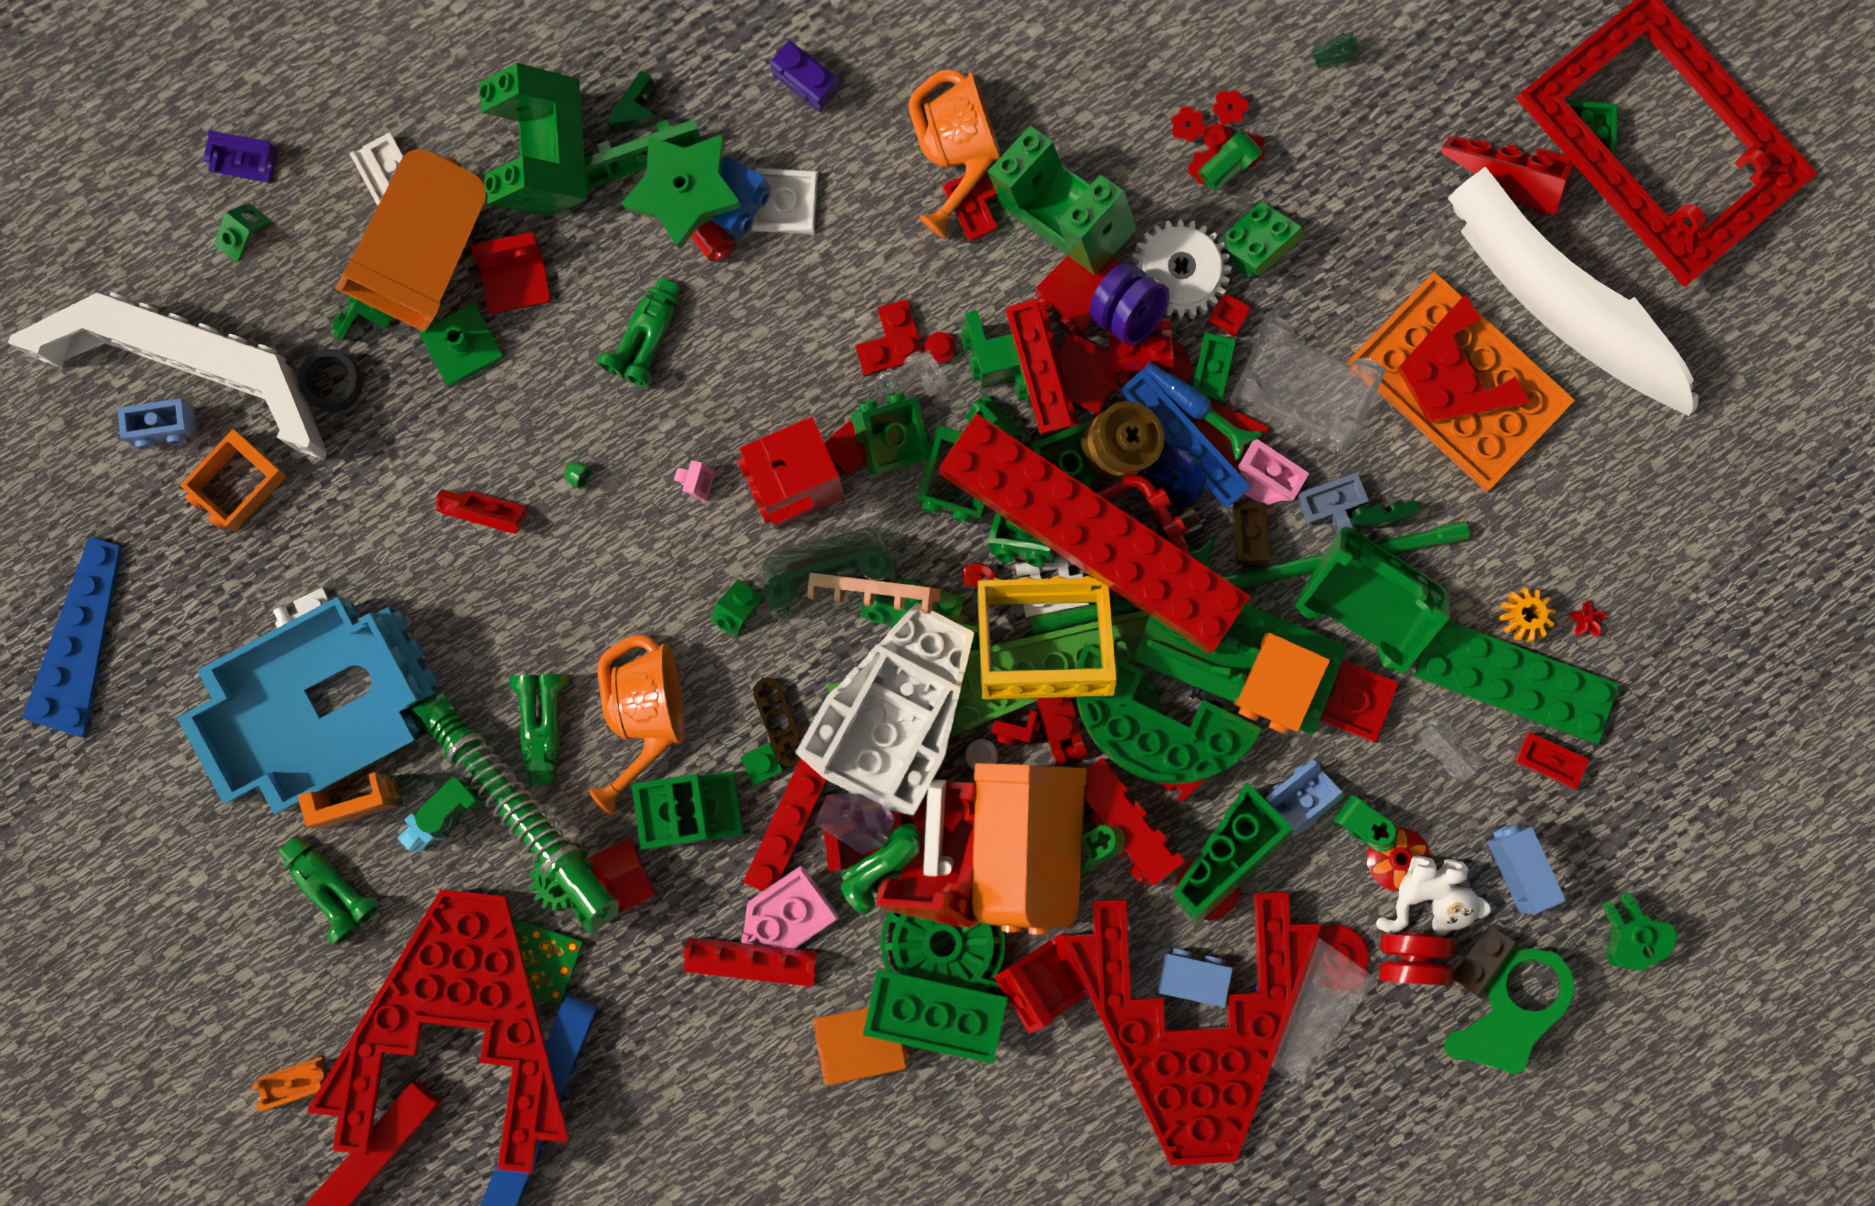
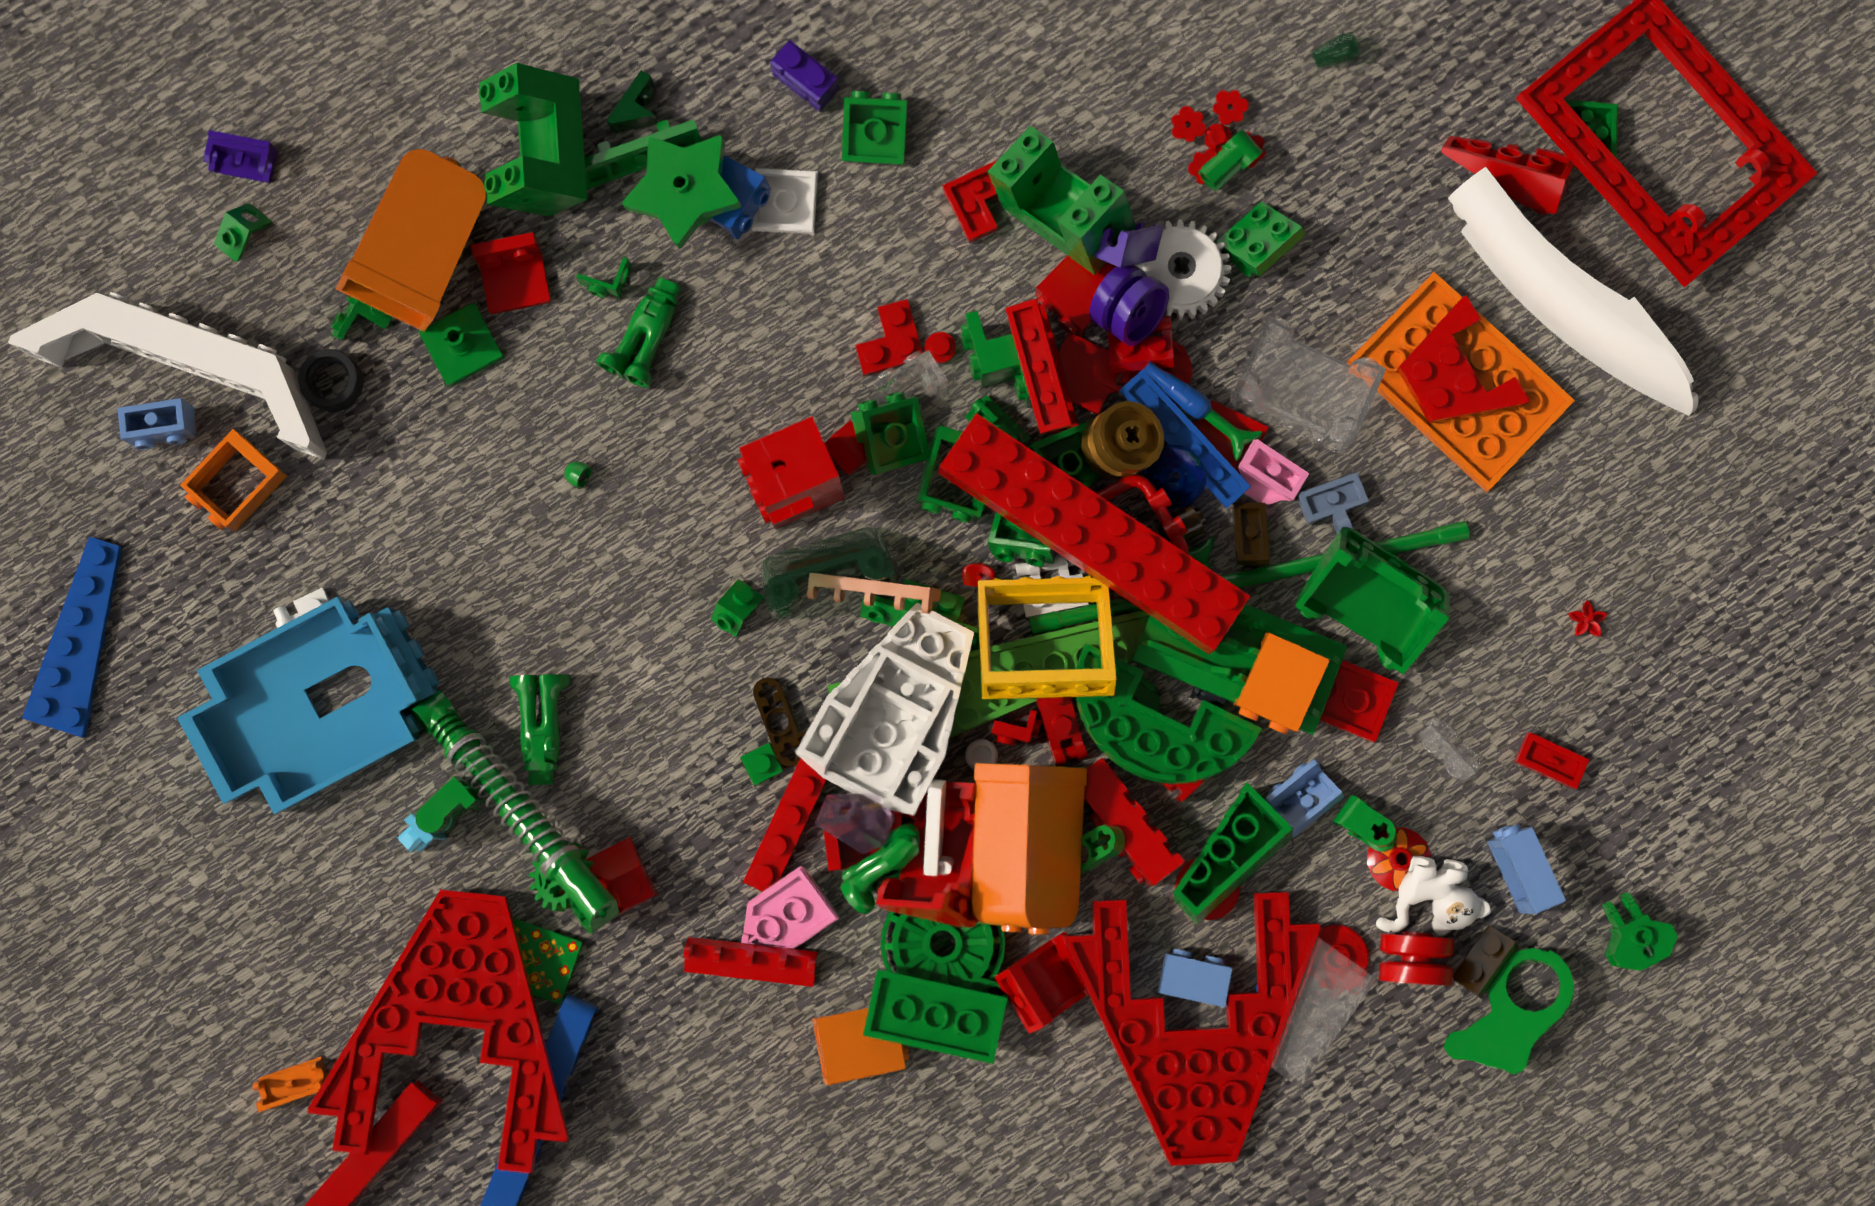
(313, 875): green piece -> none
(320, 814): orange panel -> none
(378, 164): white plate -> none
(482, 510): red hinge -> none
(600, 288): none -> green bracket
(640, 703): orange piece -> none
(687, 809): green bracket -> none
(696, 480): bright pink tile -> none
(713, 241): red brick -> none
(874, 128): none -> green plate
(955, 135): orange piece -> none
(1132, 246): none -> hinge
(1213, 366): green plate -> none
(1228, 314): red plate -> none
(1375, 517): dark green slope -> none
(1518, 681): green plate -> none
(1530, 628): light orange gear -> none

